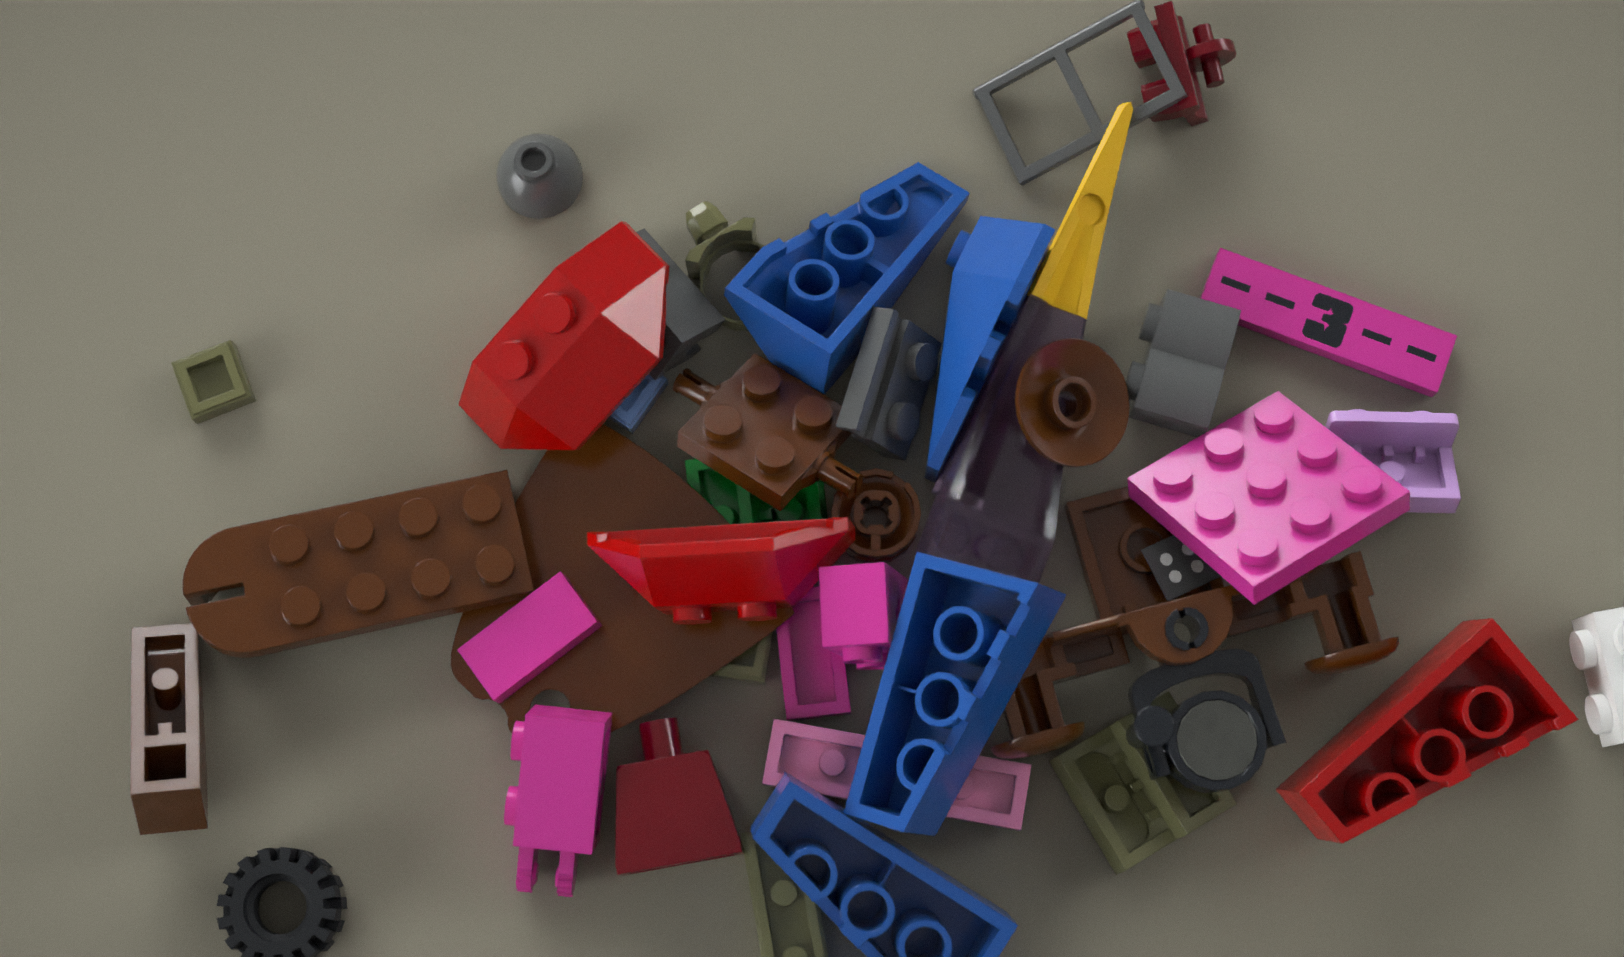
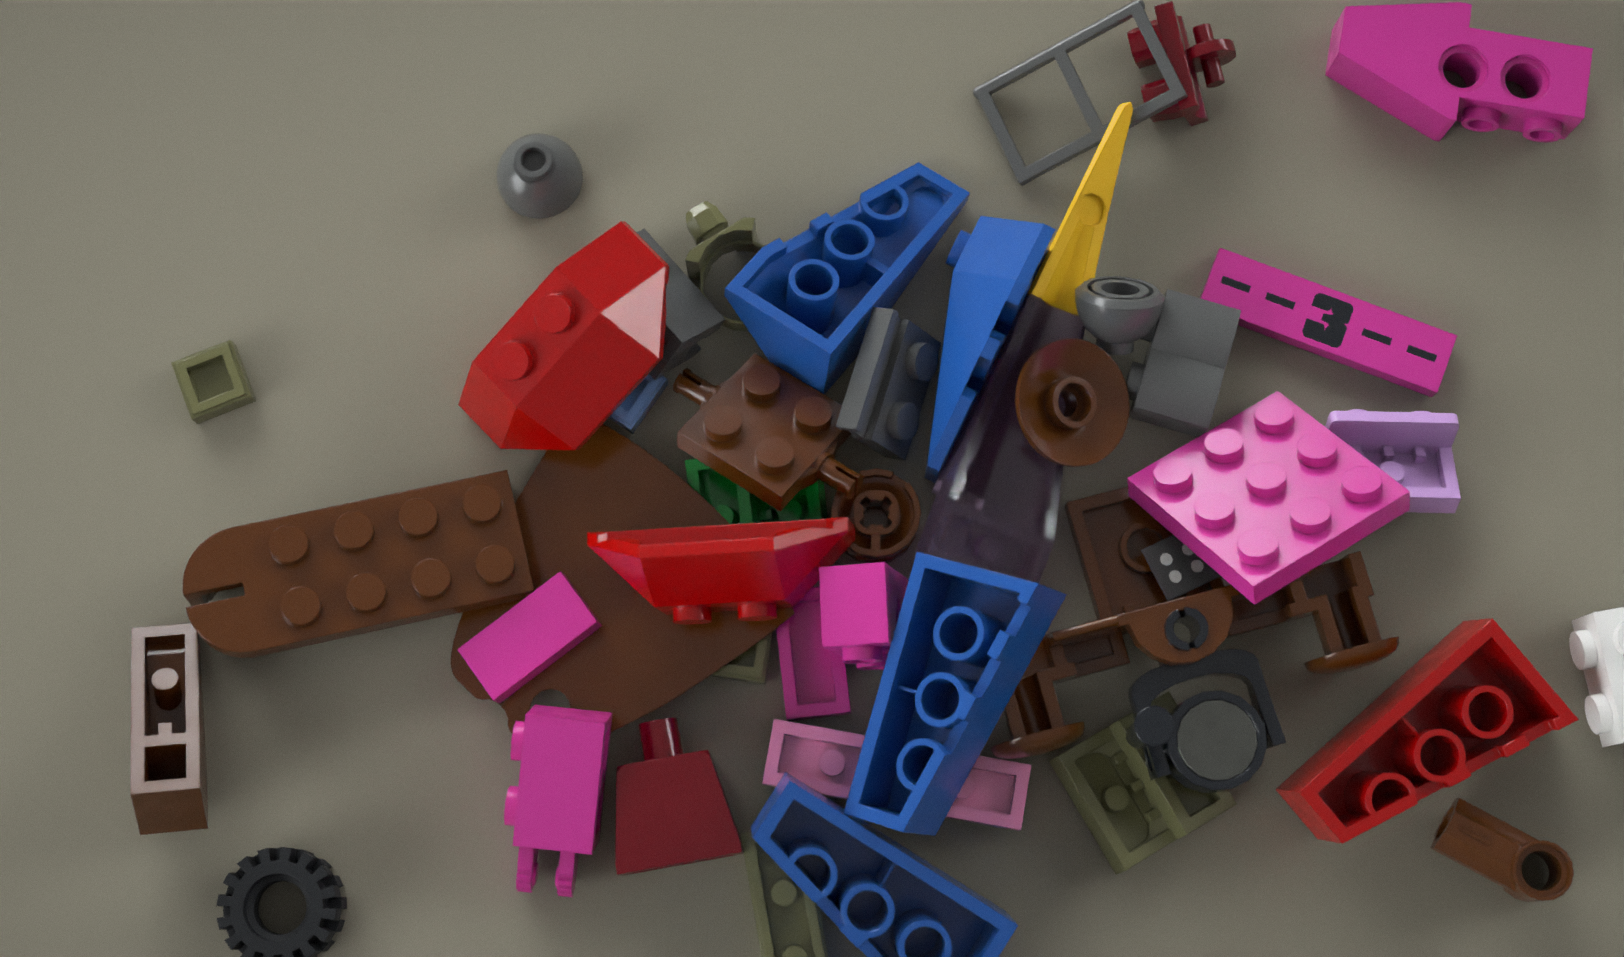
(1118, 310): none -> dark grey brick
(1398, 64): none -> dark pink brick
(1498, 851): none -> reddish brown piece

